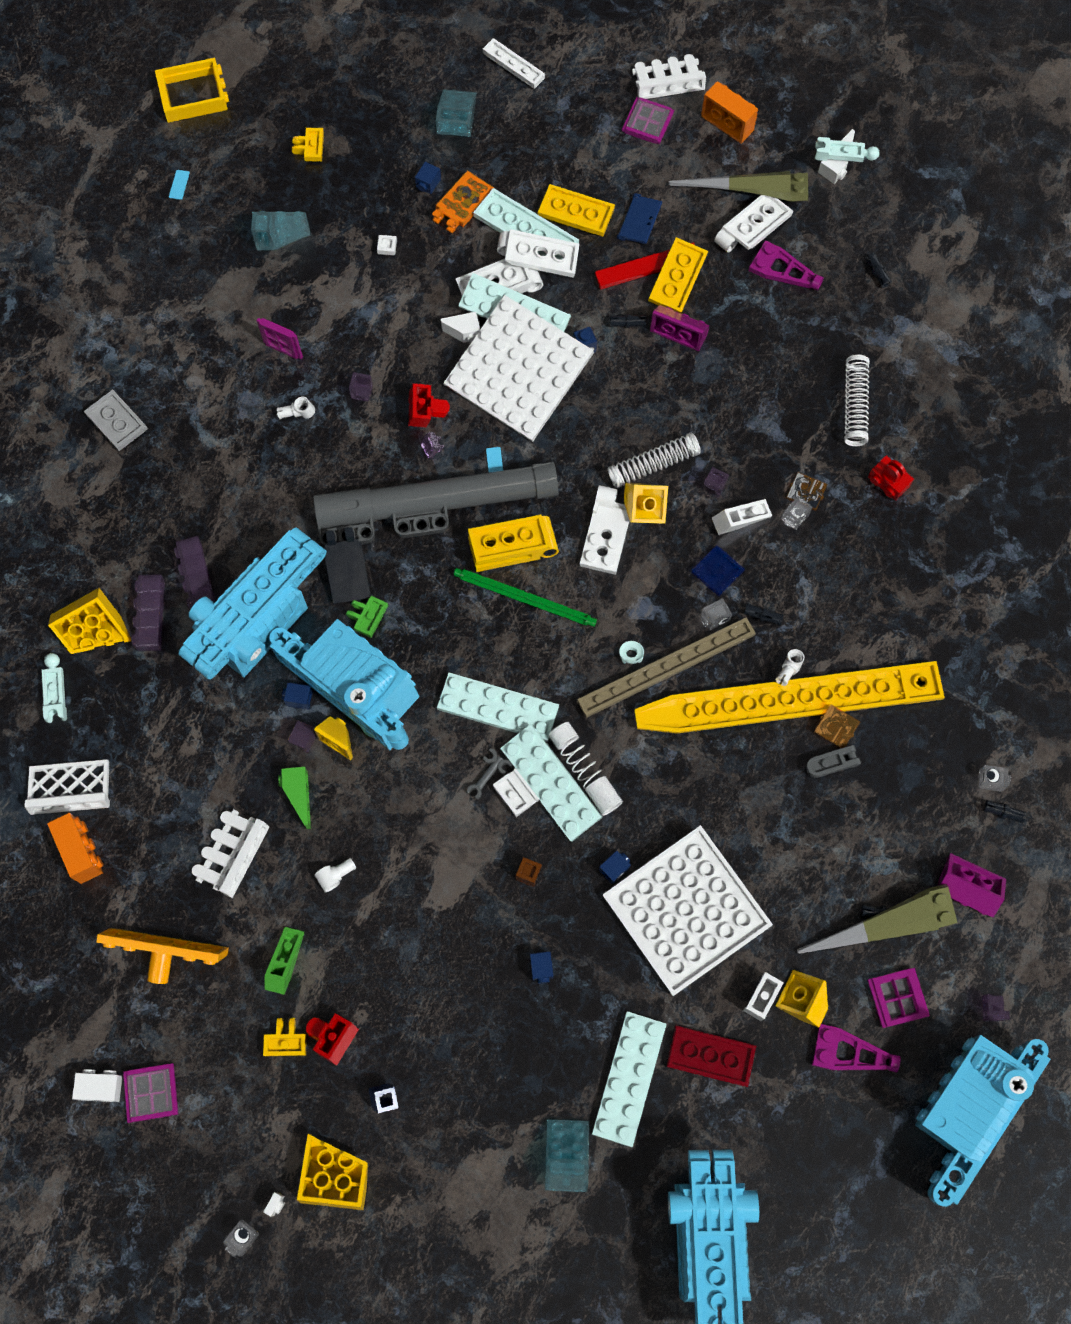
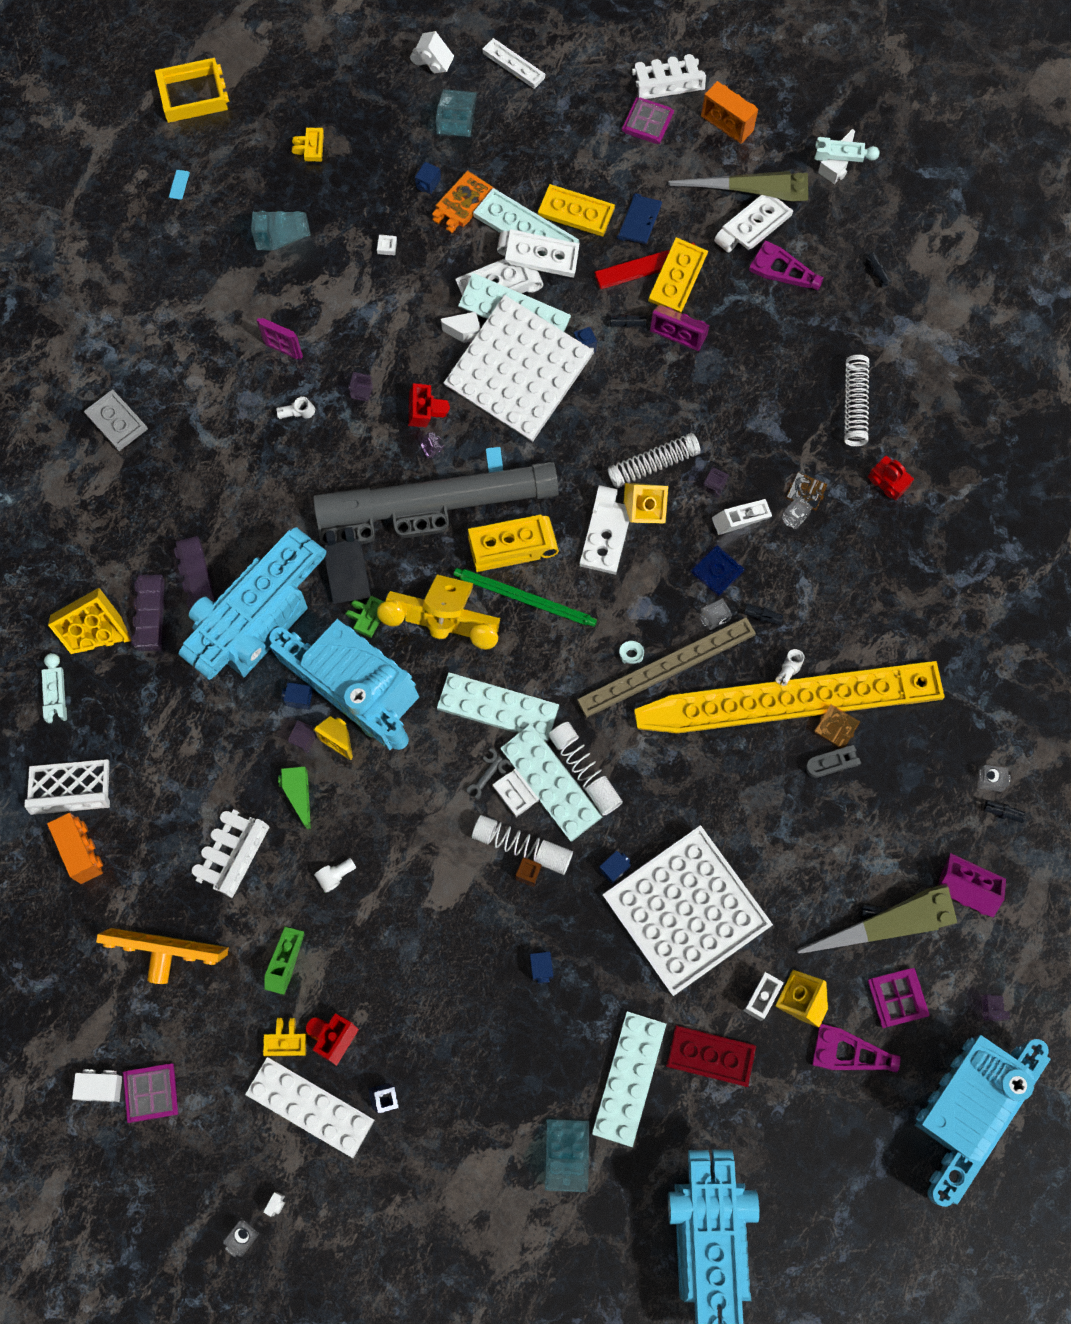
(310, 1107): none -> white plate
(332, 1177): yellow wedge -> none
(433, 52): none -> white brick
(443, 601): none -> yellow piece
(549, 855): none -> white piece

